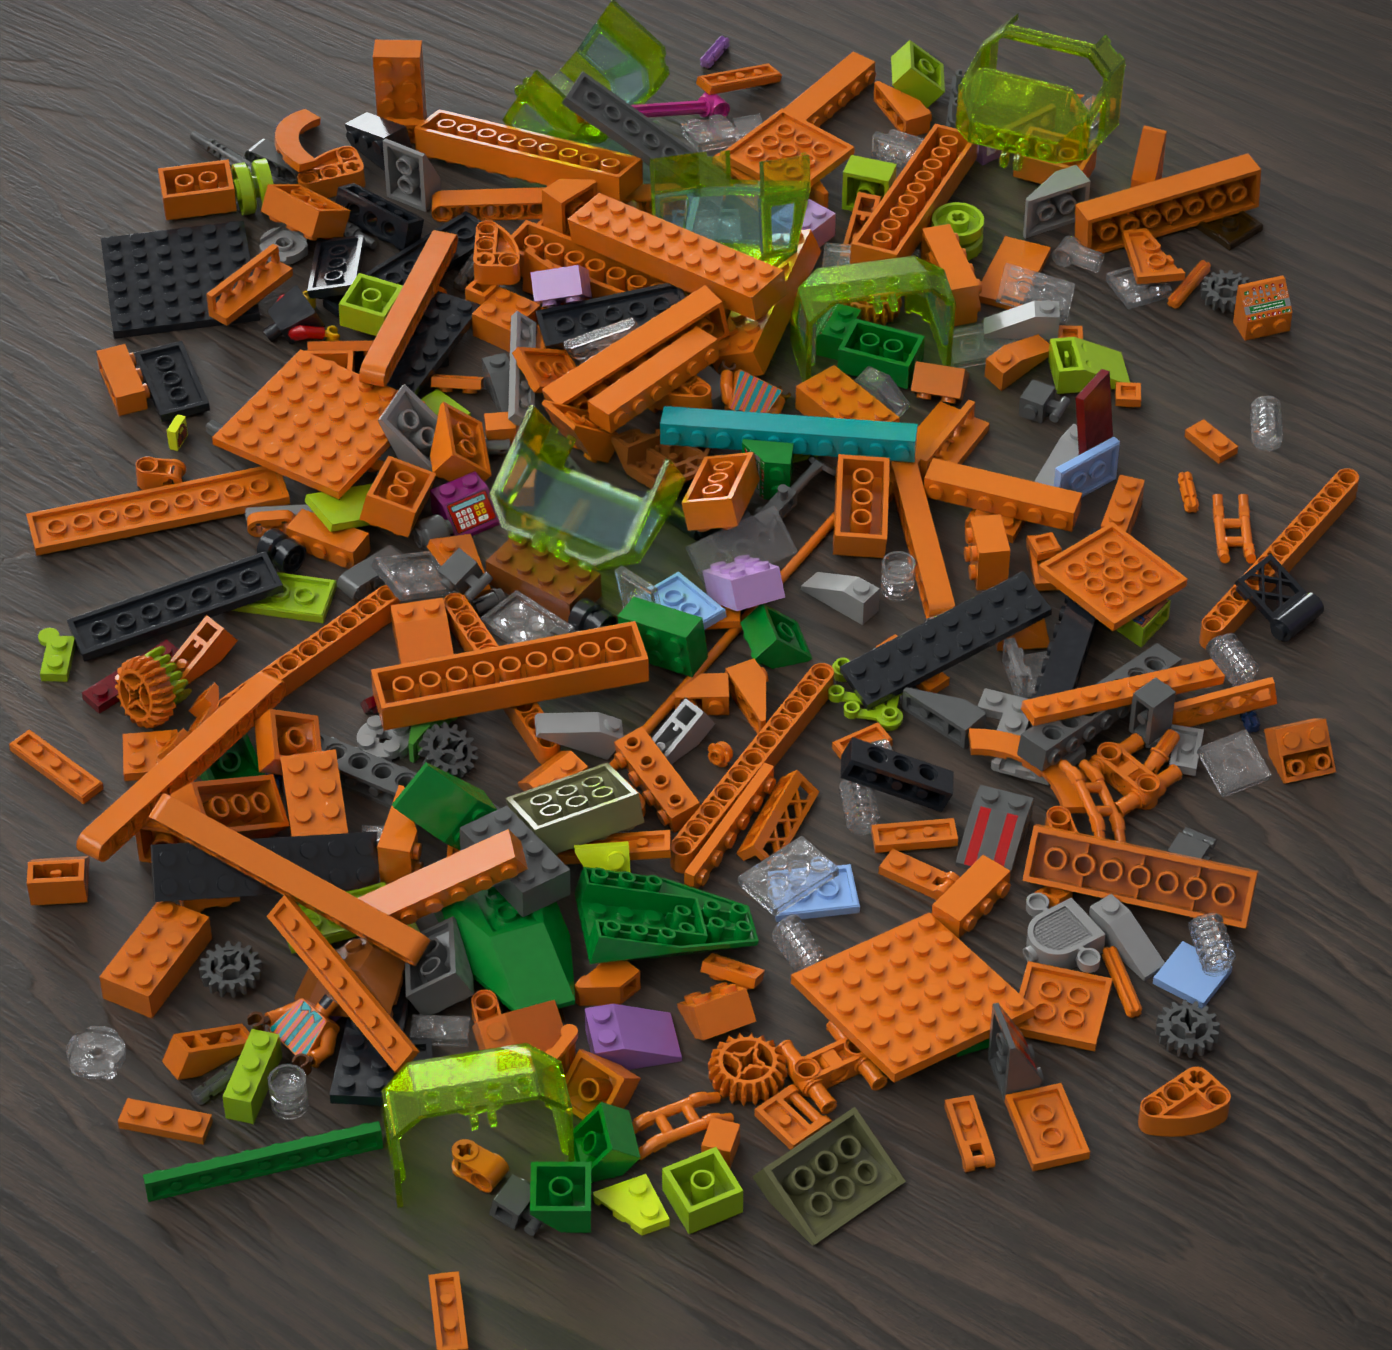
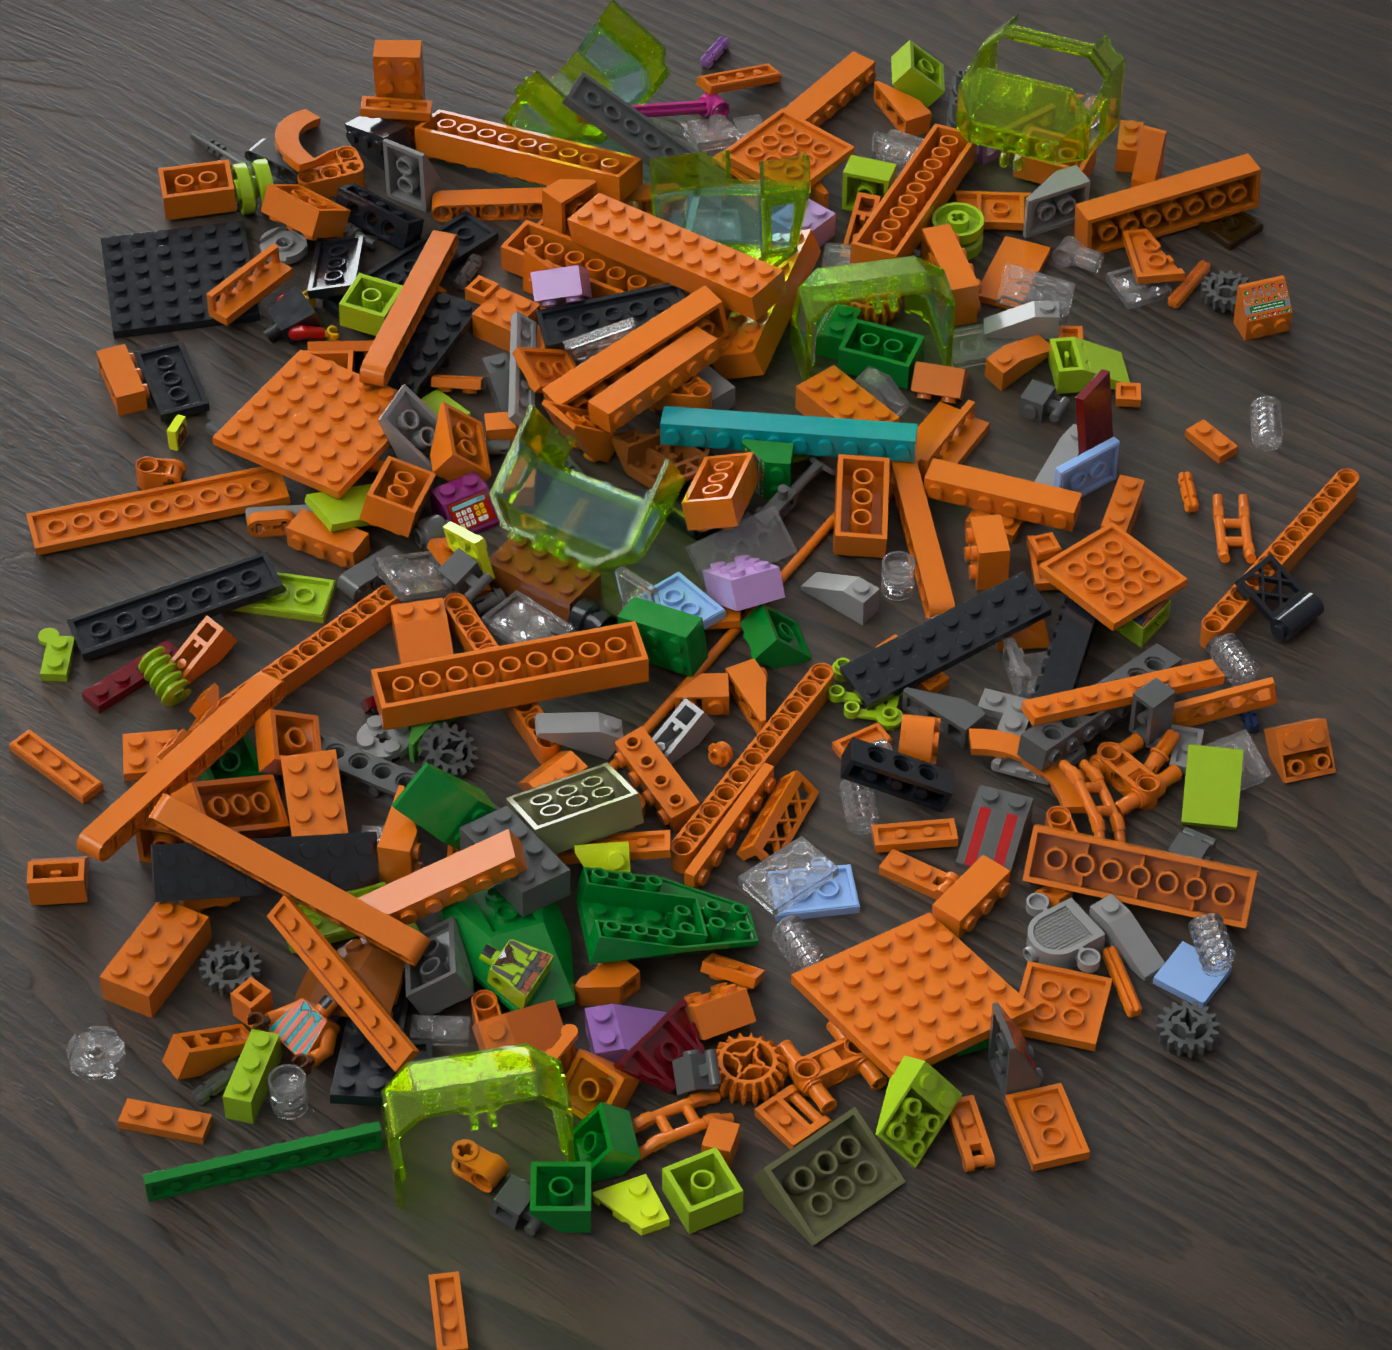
(145, 691): orange gear -> none
(250, 998): none -> orange brick
(282, 550): black wheel -> none
(396, 108): none -> orange plate
(470, 543): none -> neon yellow wing
(495, 255): orange beam -> none
(516, 970): none -> torso
(653, 1053): none -> dark red wing
(696, 1072): none -> dark grey brick
(748, 393): orange torso -> none
(915, 1108): none -> lime slope
(920, 737): none -> orange brick
(999, 209): none -> orange wing
(1128, 144): none -> orange brick
(1185, 1105): orange beam -> none
(1212, 787): none -> lime tile

